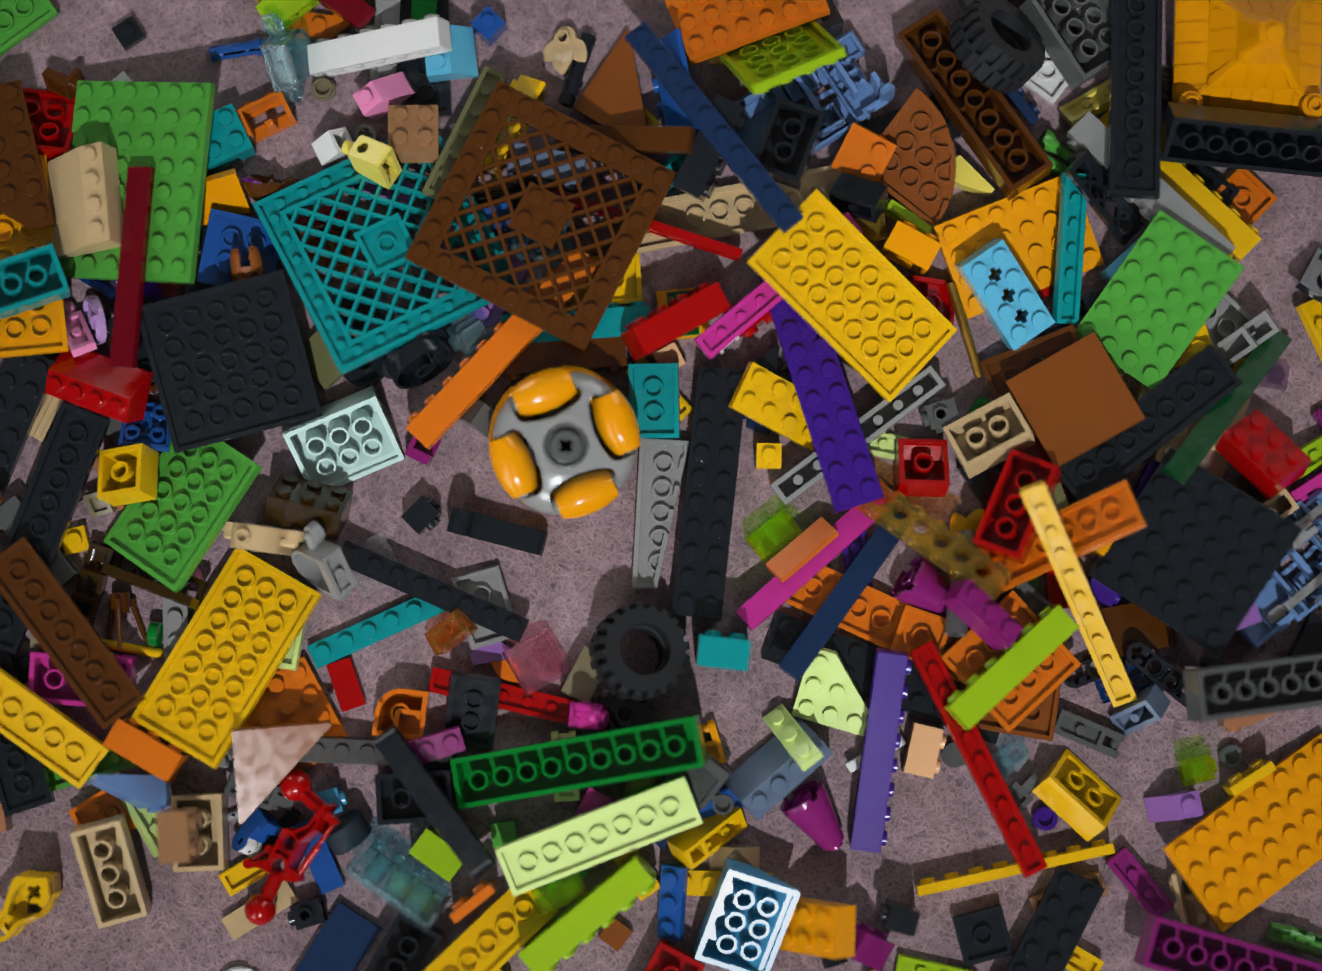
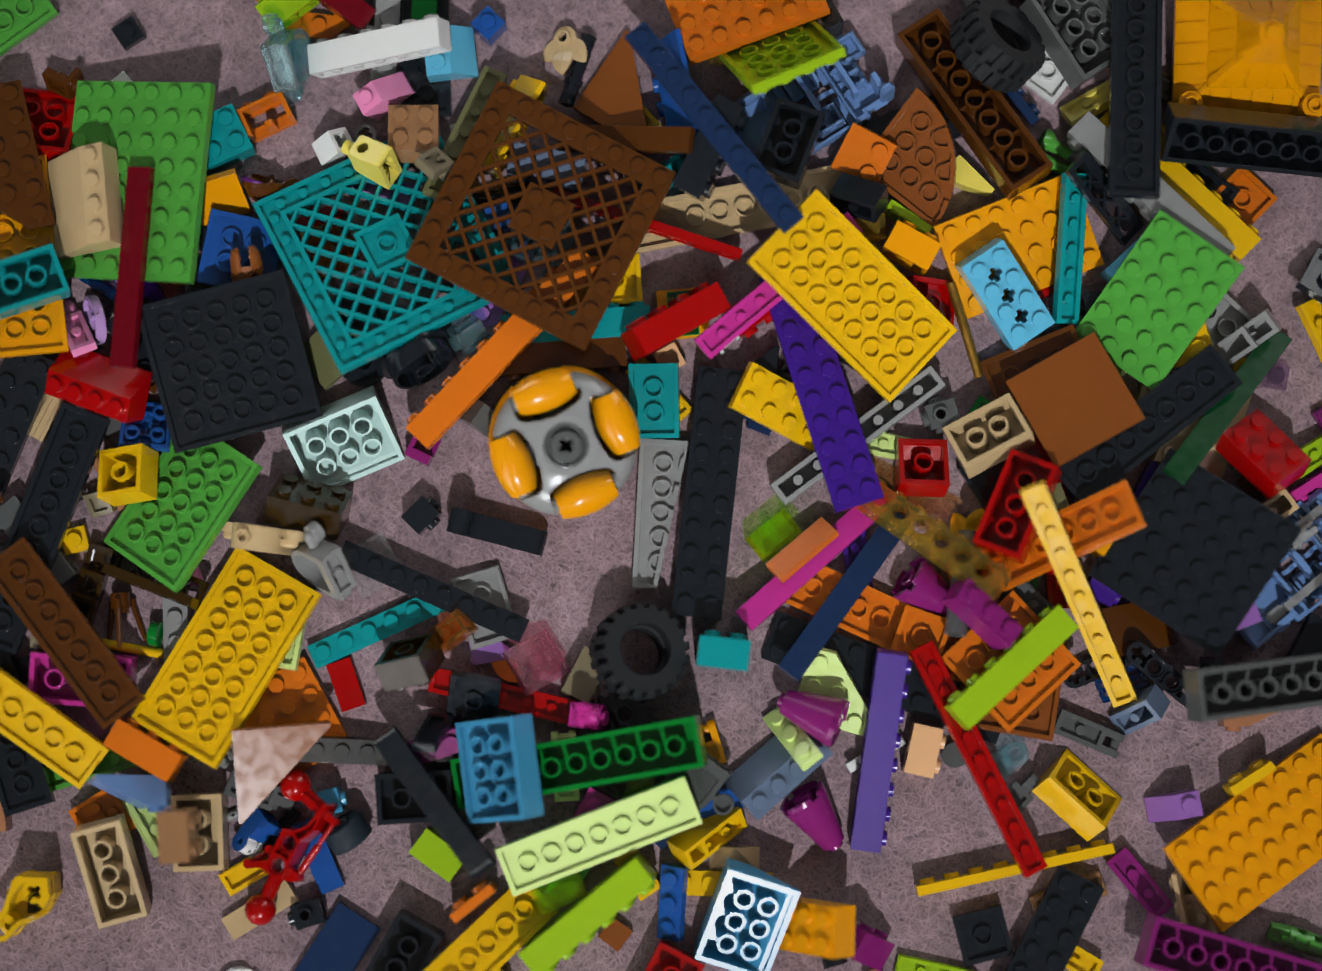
(237, 49): blue pin -> none
(323, 89): dark tan plate -> none
(398, 883): clear light blue slope -> none
(405, 710): orange brick -> none
(409, 662): none -> dark brown brick
(431, 733): none -> black tile
(434, 163): none -> dark tan bracket
(499, 769): none -> dark azure slope
(503, 832): bright green tile -> none
(768, 456): yellow brick -> none
(815, 714): none -> magenta cone
(899, 917): black brick -> none
(1044, 818): dark purple tile -> none
(1196, 769): clear neon green brick -> none
(1231, 755): dark grey tile -> none

